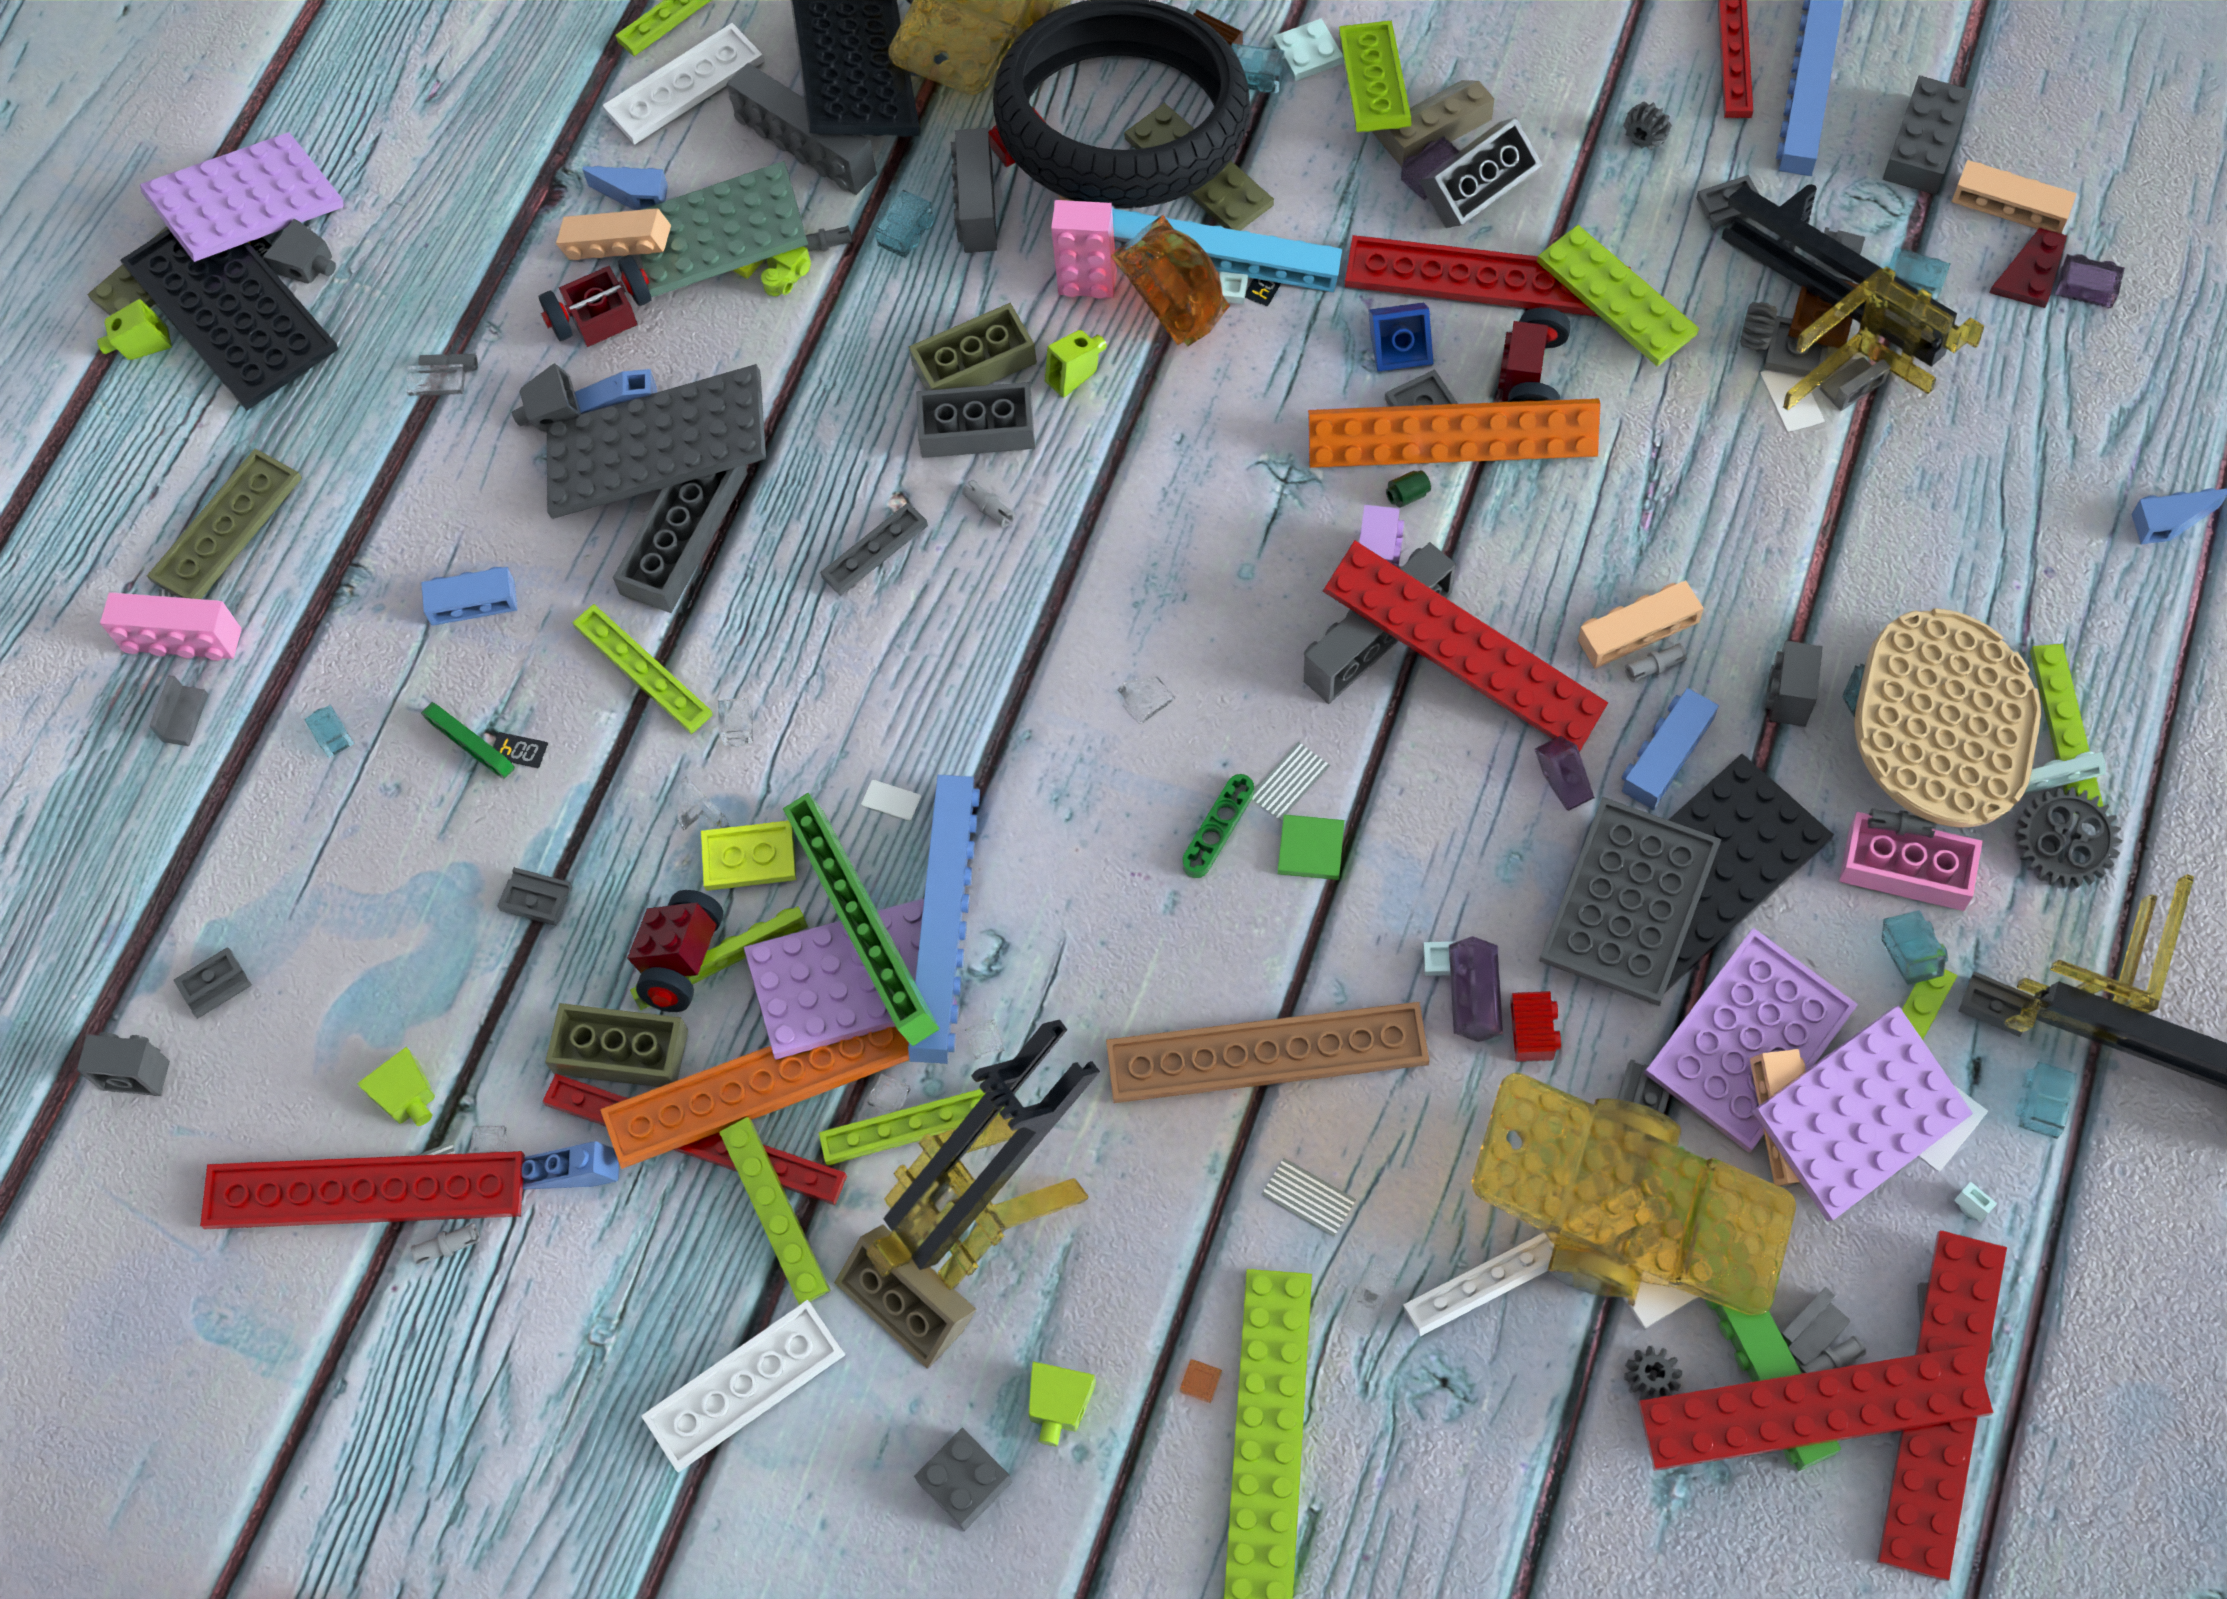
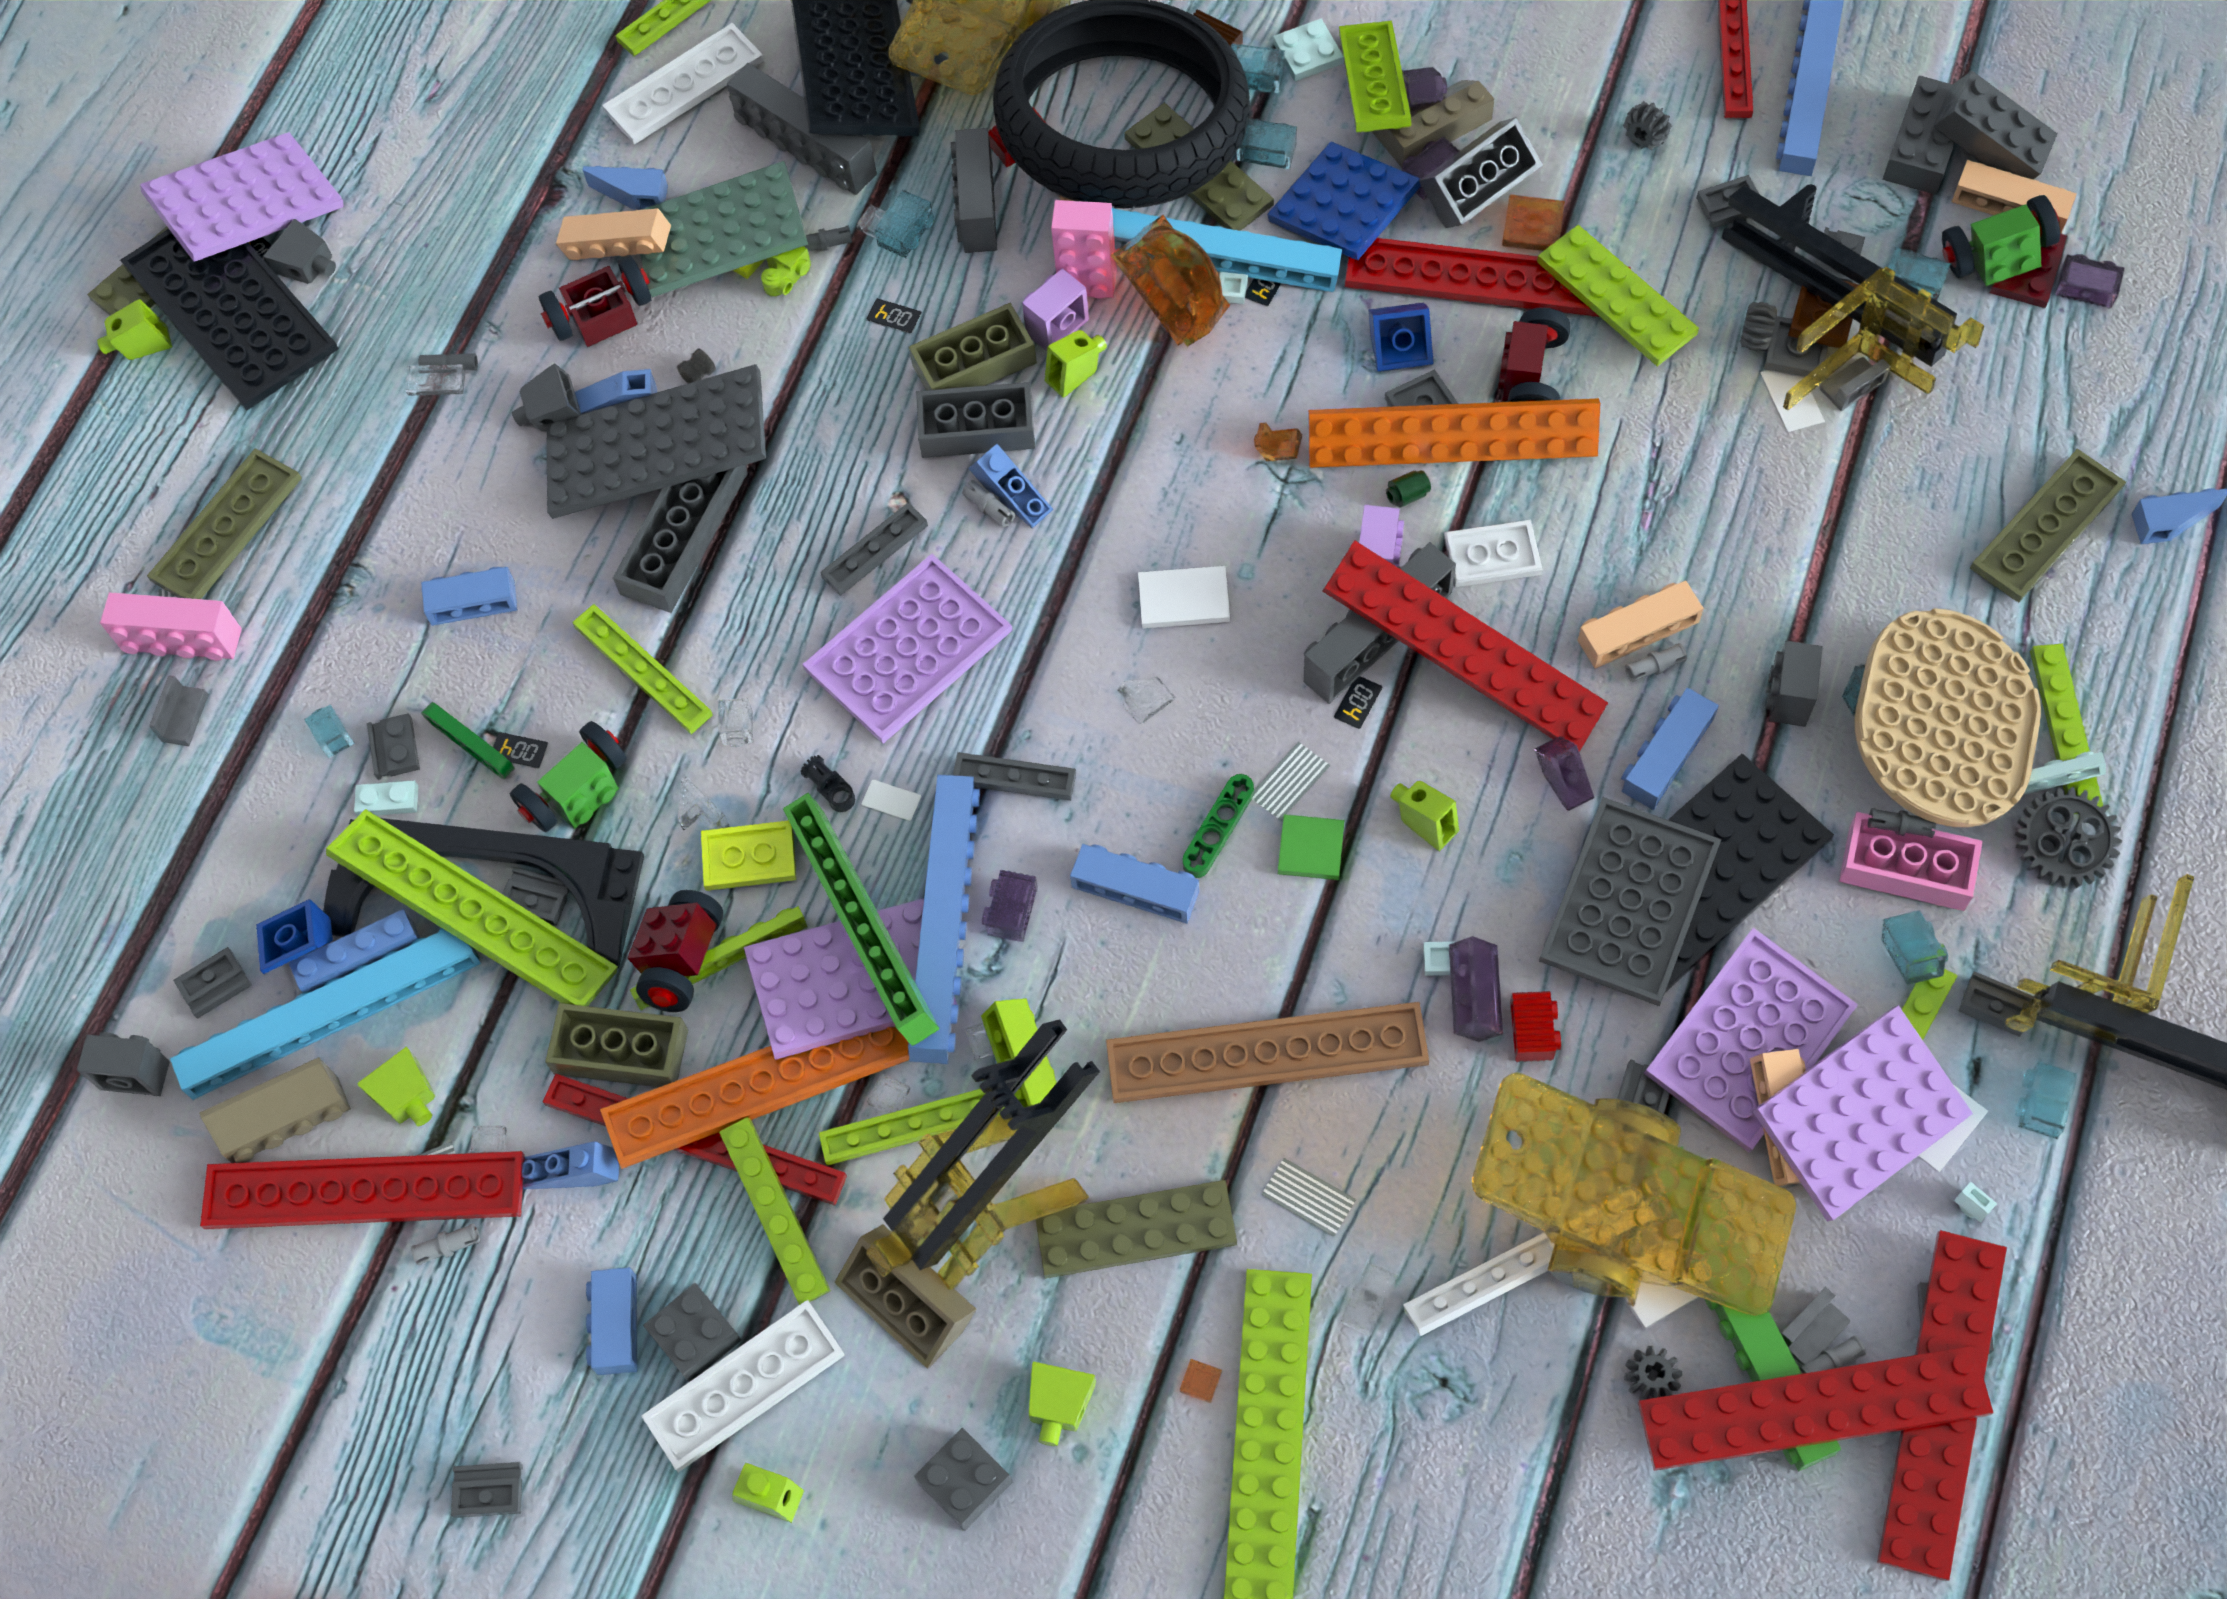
(276, 1111): none -> dark tan slope
(292, 935): none -> blue slope
(321, 1012): none -> medium azure brick
(354, 950): none -> medium blue brick
(386, 798): none -> light aqua plate
(393, 746): none -> dark grey plate
(471, 910): none -> lime plate
(486, 1490): none -> dark grey plate
(574, 784): none -> bright green brick
(594, 872): none -> black piece
(612, 1321): none -> medium blue brick
(692, 1332): none -> dark grey brick
(696, 367): none -> clear smoke wheel
(765, 1492): none -> lime torso
(834, 783): none -> black connector
(870, 220): none -> clear tile
(893, 315): none -> black sticker
(907, 648): none -> lavender plate
(1009, 1028): none -> lime brick
(1010, 906): none -> clear purple brick
(1014, 490): none -> medium blue slope
(1017, 776): none -> dark grey plate
(1055, 309): none -> lavender brick
(1135, 882): none -> medium blue brick
(1136, 1229): none -> olive plate
(1184, 597): none -> white tile
(1268, 144): none -> clear light blue brick
(1277, 444): none -> clear orange bracket
(1344, 200): none -> blue plate
(1358, 702): none -> black sticker
(1424, 85): none -> clear purple brick
(1427, 812): none -> lime torso
(1493, 553): none -> white tile
(1532, 222): none -> clear orange plate
(1994, 128): none -> dark grey brick
(2004, 242): none -> bright green brick
(2047, 525): none -> olive plate

